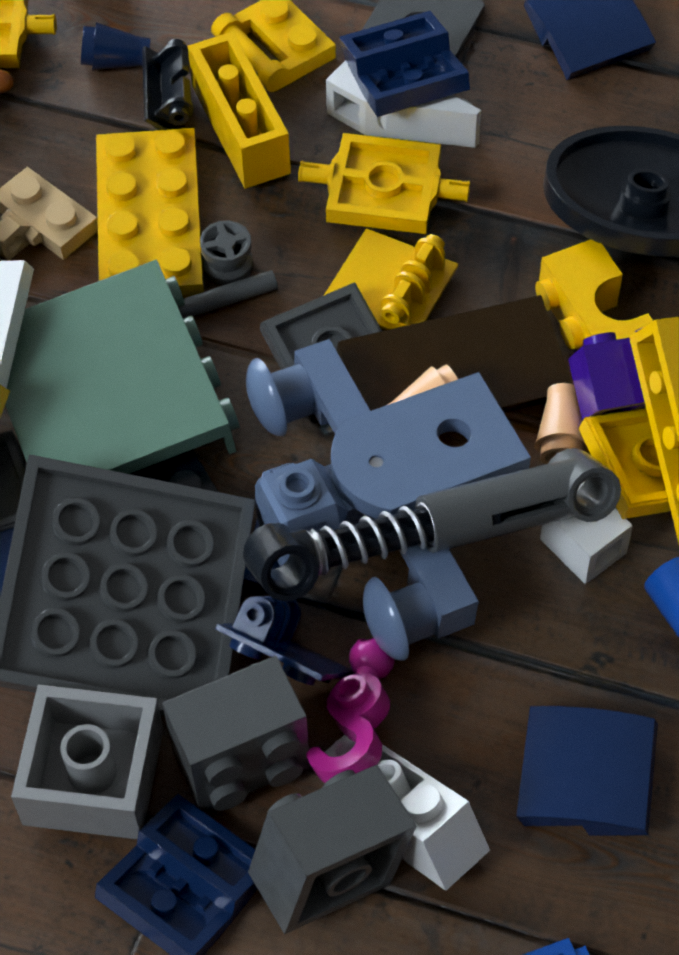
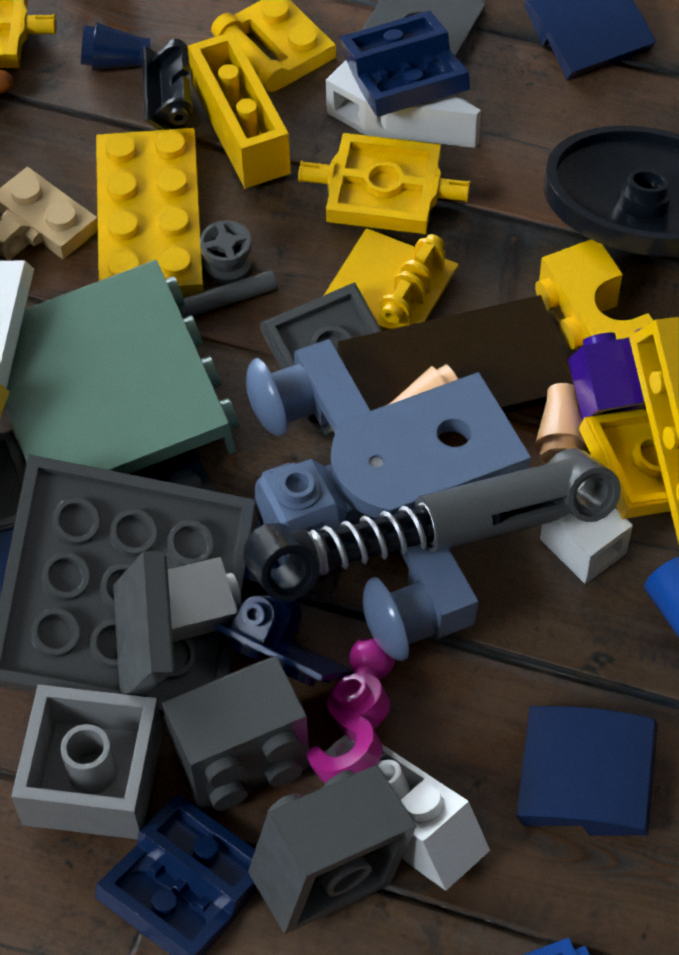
(143, 624): none -> dark grey tile
(201, 598): none -> white brick

